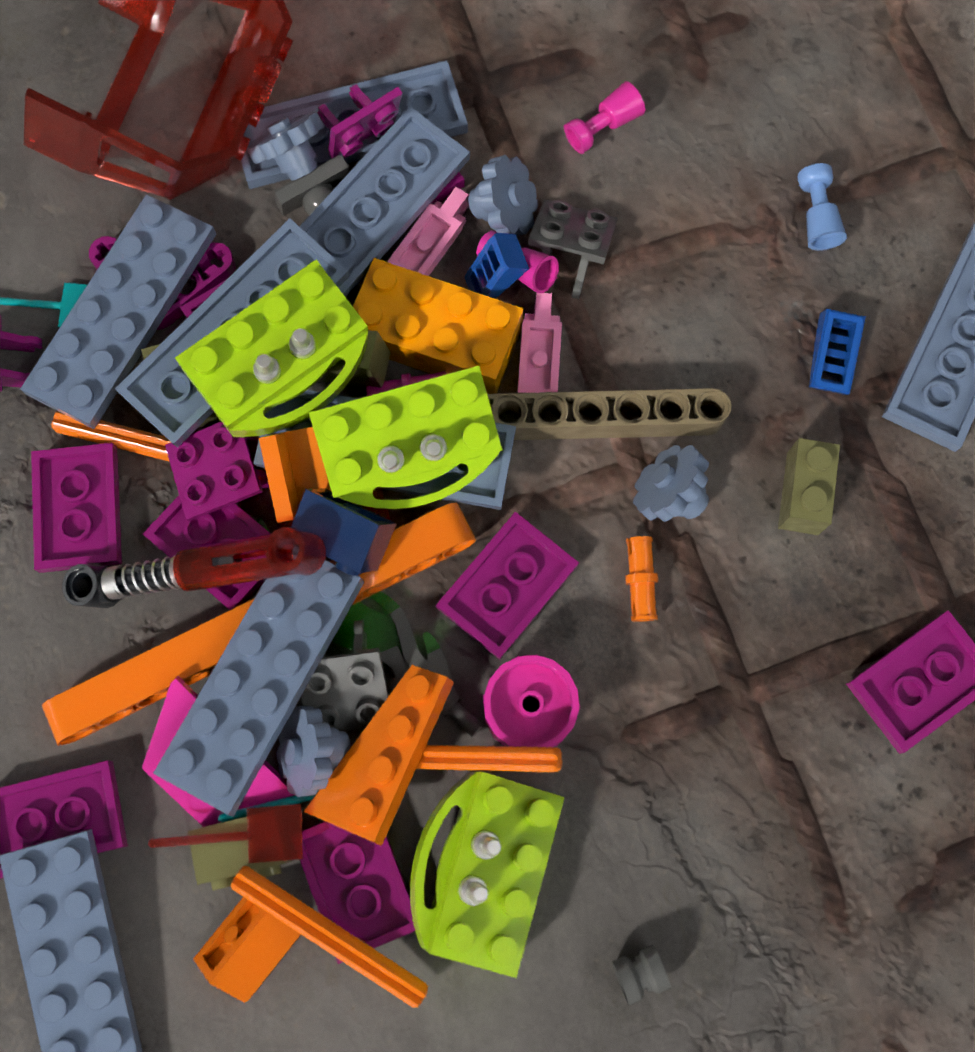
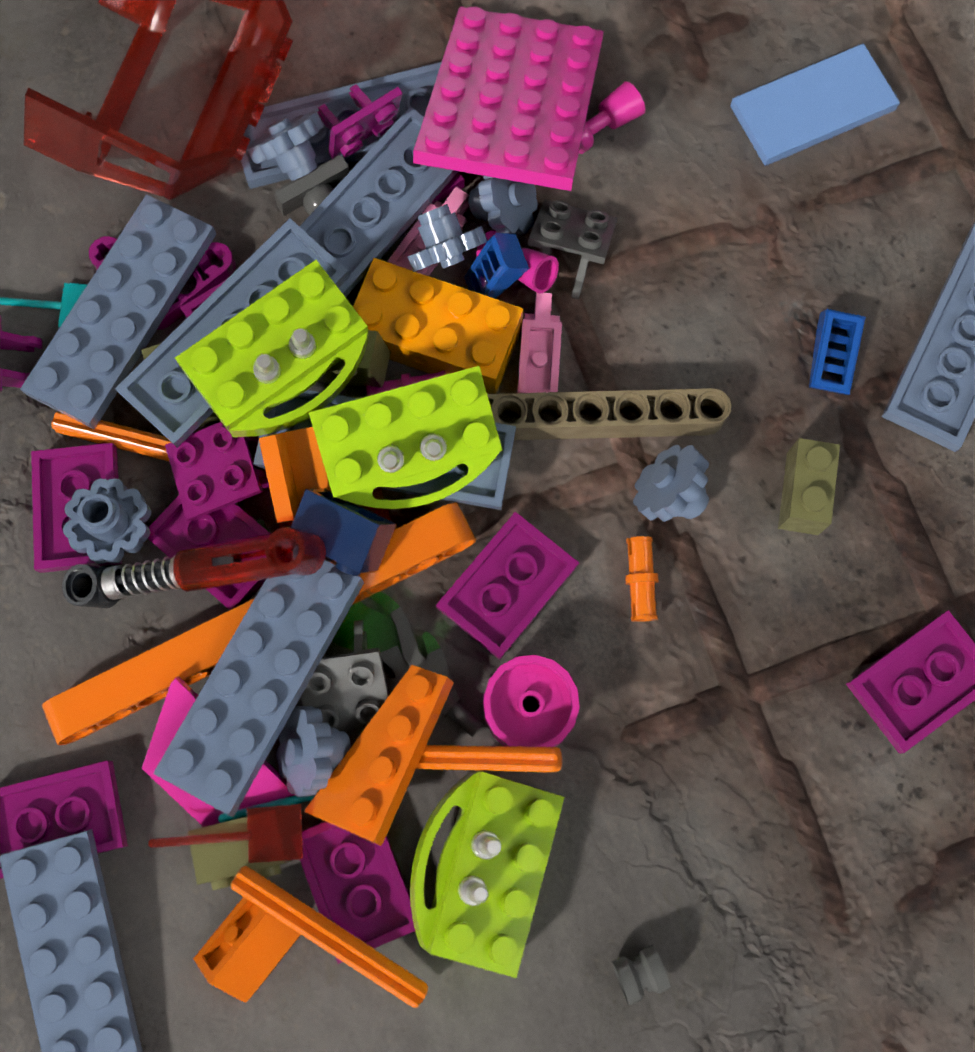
(107, 521): none -> sand blue plant
(444, 239): none -> sand blue plant
(511, 98): none -> dark pink plate
(814, 104): none -> medium blue tile
(823, 219): medium blue piece -> none

